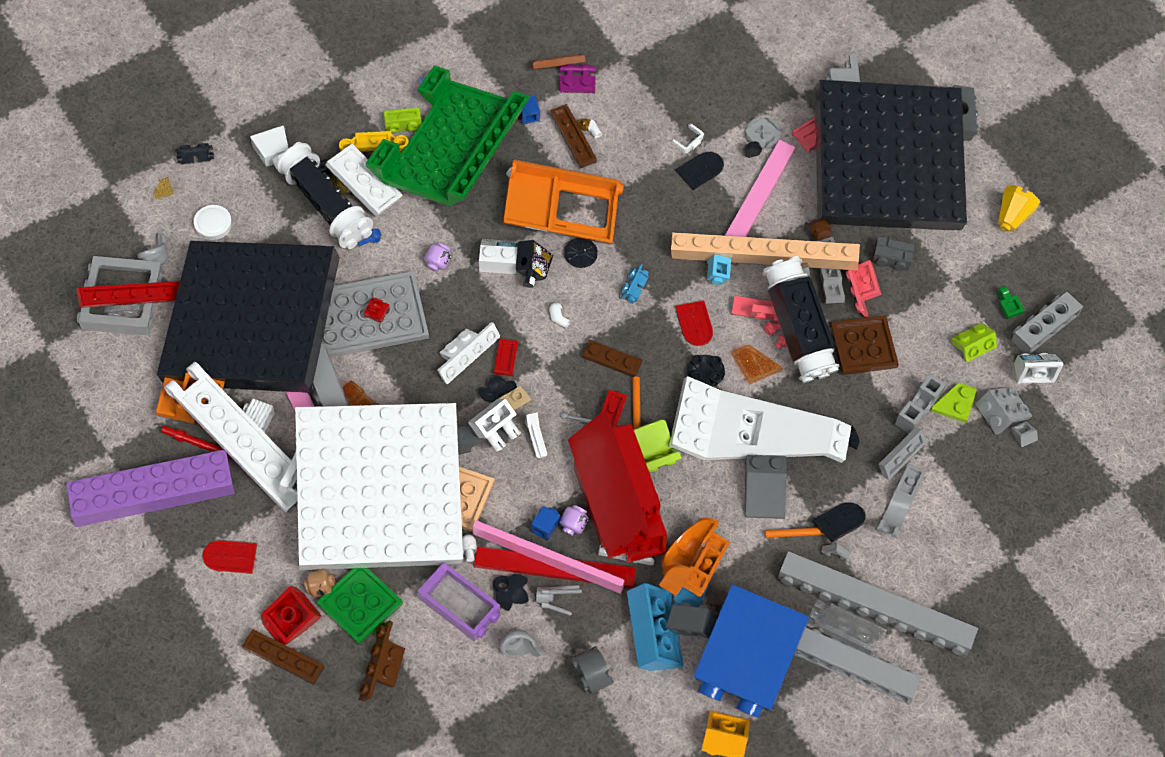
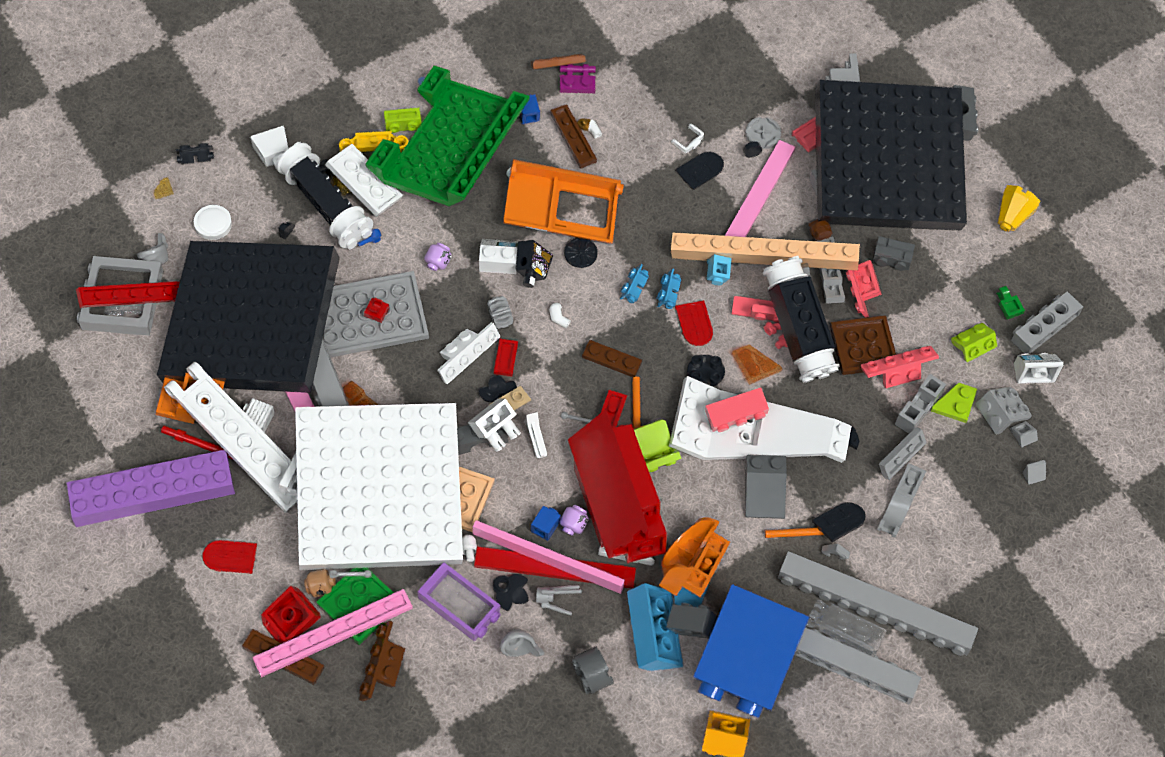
(285, 229): none -> black tile
(332, 633): none -> bright pink tile
(333, 574): none -> light grey hinge
(500, 312): none -> light grey gear
(670, 282): none -> dark azure hinge
(737, 410): none -> coral brick
(900, 367): none -> coral bracket
(1035, 472): none -> light grey slope

